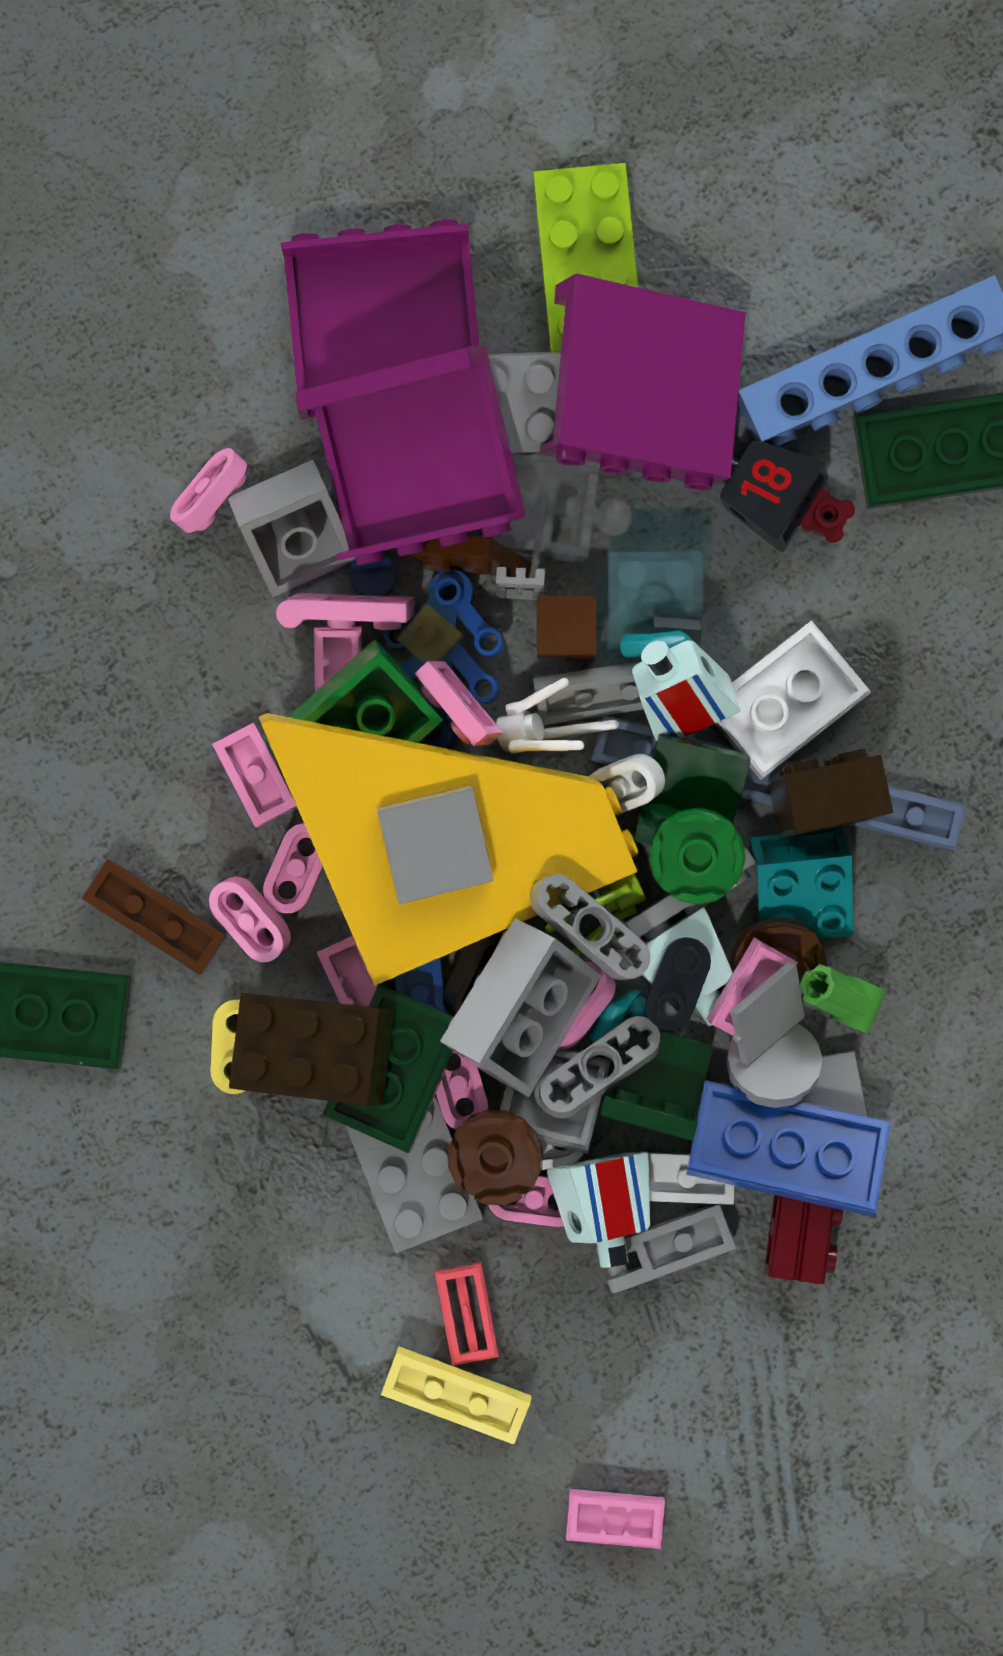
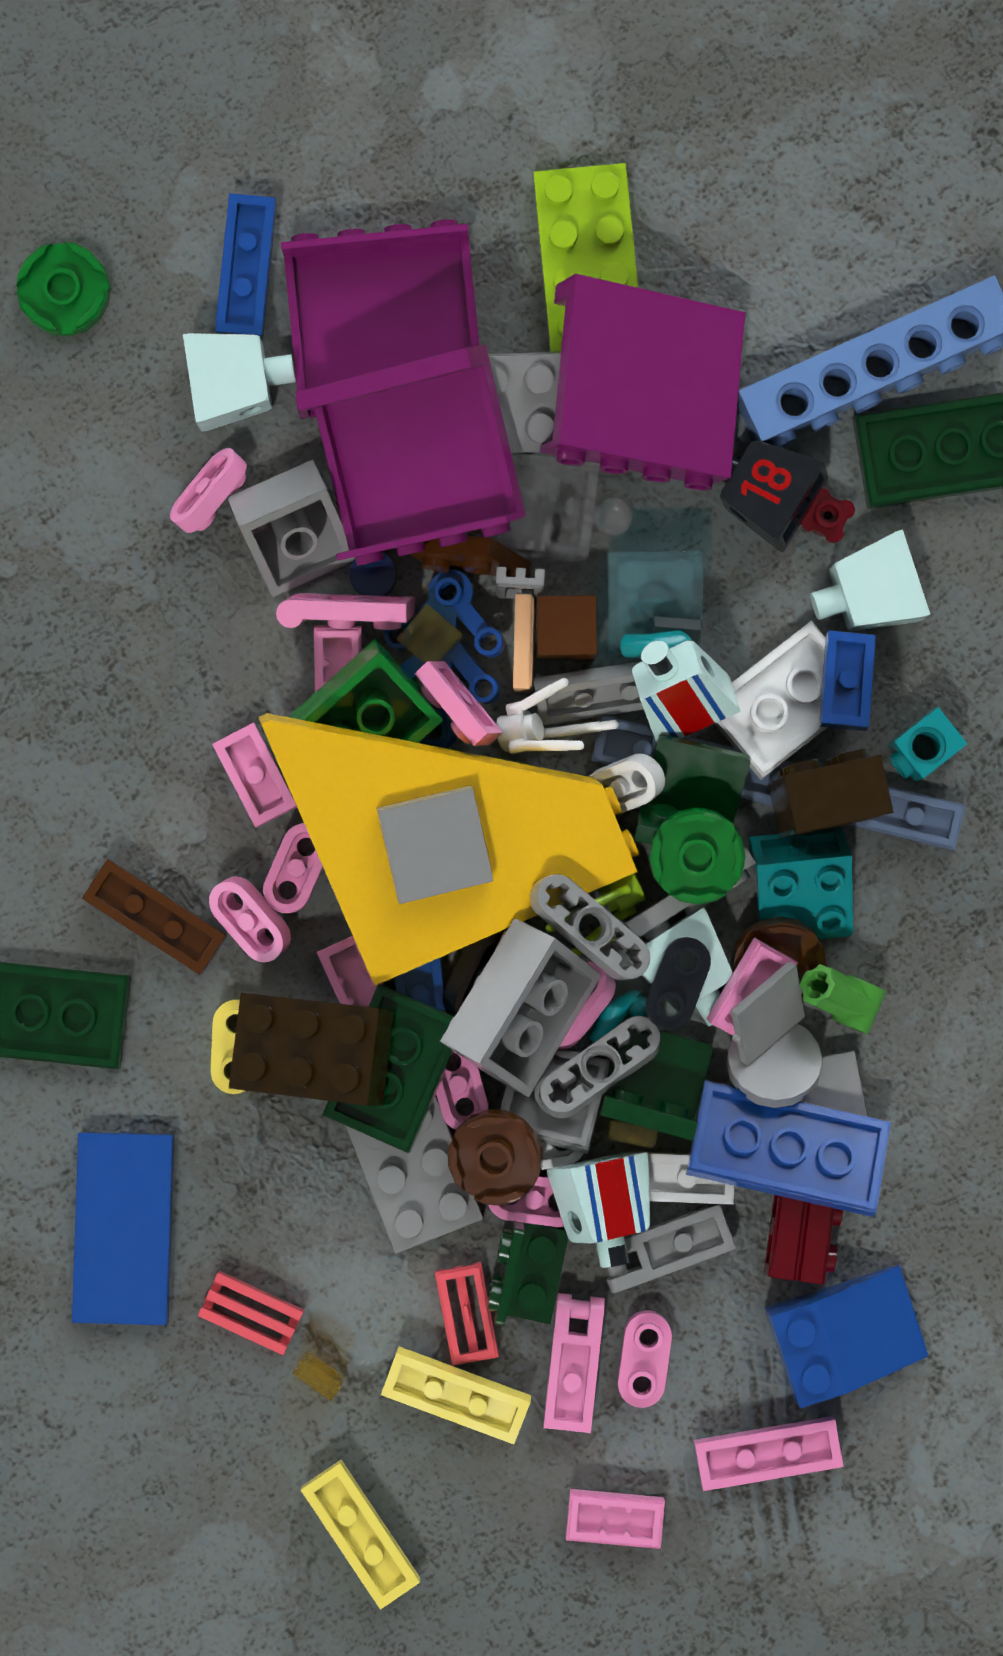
(63, 289): none -> green tile
(123, 1228): none -> blue tile
(232, 377): none -> light aqua torso
(242, 1329): none -> coral tile
(246, 265): none -> blue plate
(318, 1375): none -> clear yellow tile
(360, 1534): none -> light yellow plate
(524, 643): none -> light nougat tile
(530, 1273): none -> dark green bracket
(573, 1365): none -> bright pink plate
(631, 1133): none -> clear yellow tile
(643, 1359): none -> bright pink plate
(768, 1453): none -> bright pink plate
(846, 1335): none -> blue slope
(847, 680): none -> blue plate
(874, 587): none -> light aqua torso
(945, 741): none -> teal brick

